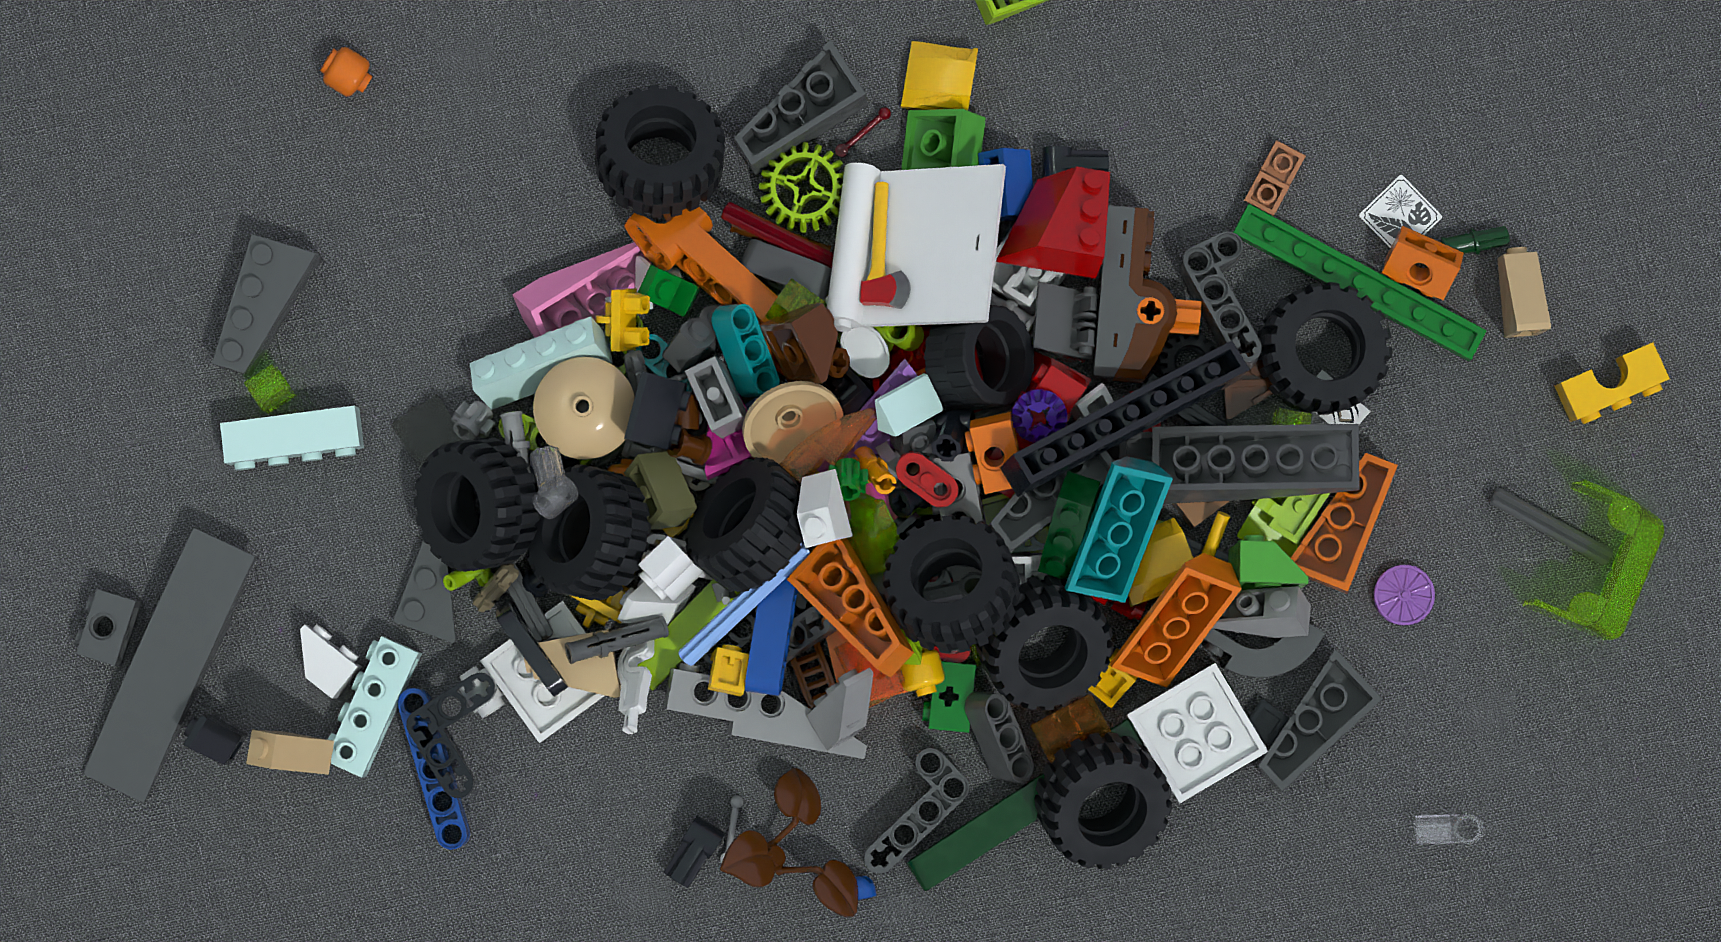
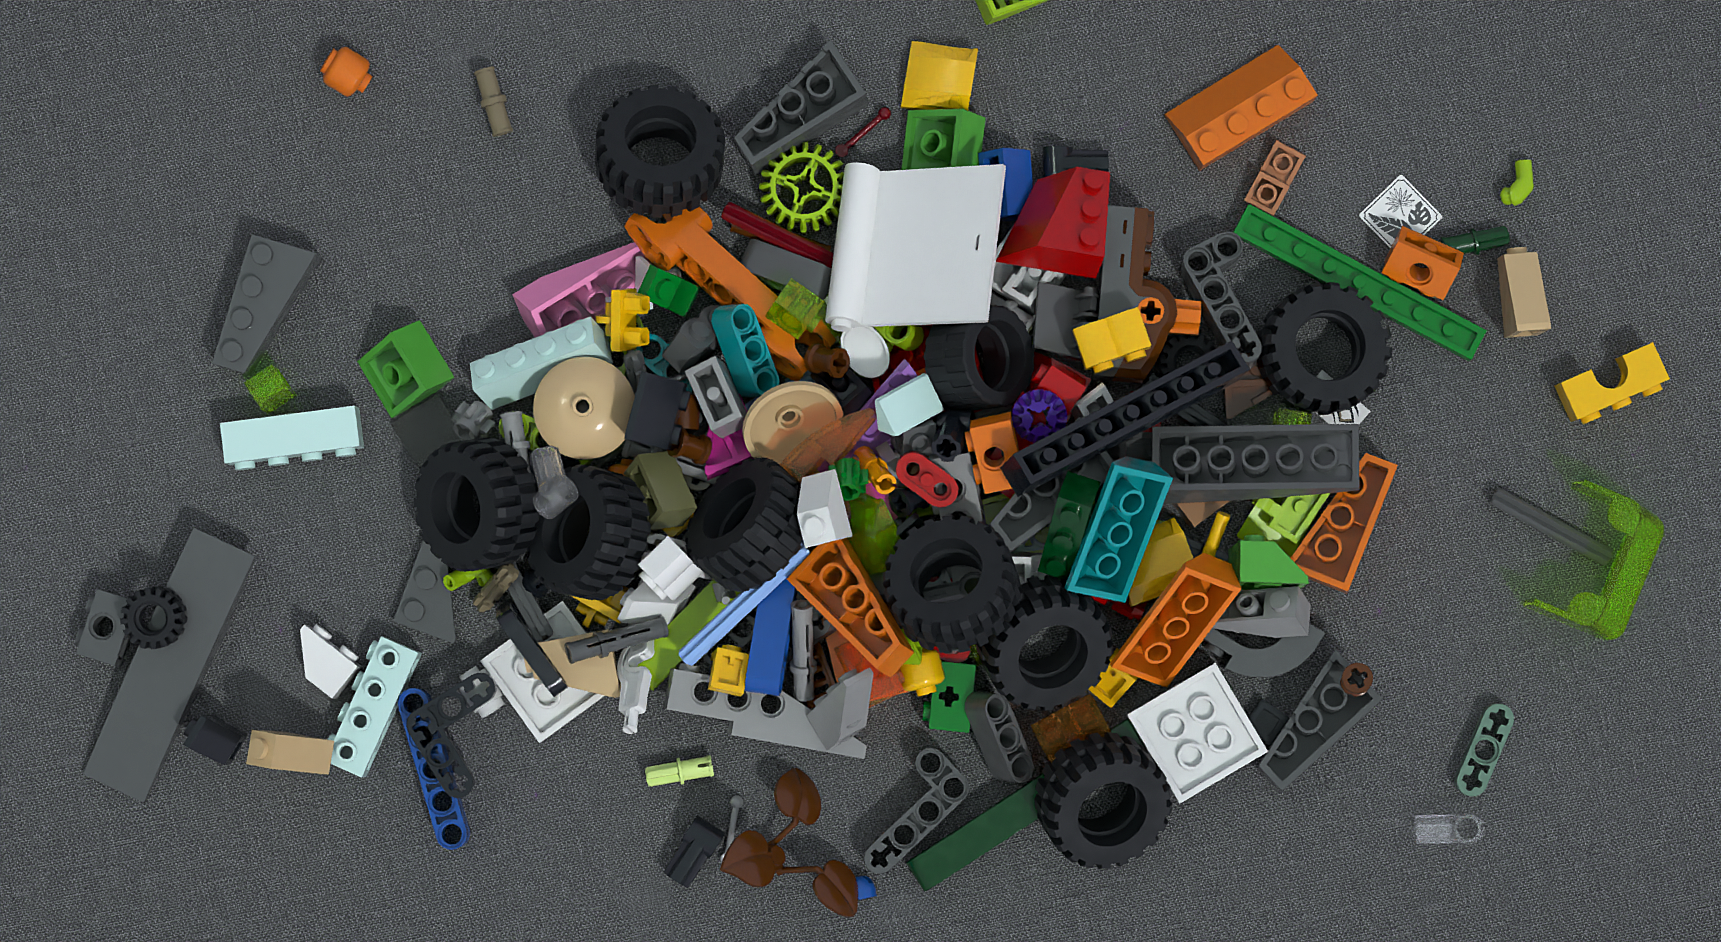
(133, 617): none -> black tyre
(405, 368): none -> bright green slope
(493, 101): none -> dark tan pin
(679, 771): none -> yellowish green axle
(803, 342): reddish brown slope -> none
(803, 662): none -> light grey pin
(879, 288): piece -> none
(1111, 340): none -> yellow brick
(1241, 106): none -> orange slope
(1359, 669): none -> reddish brown bush
(1404, 595): medium lavender wheel -> none
(1486, 723): none -> sand green beam
(1521, 187): none -> lime arm

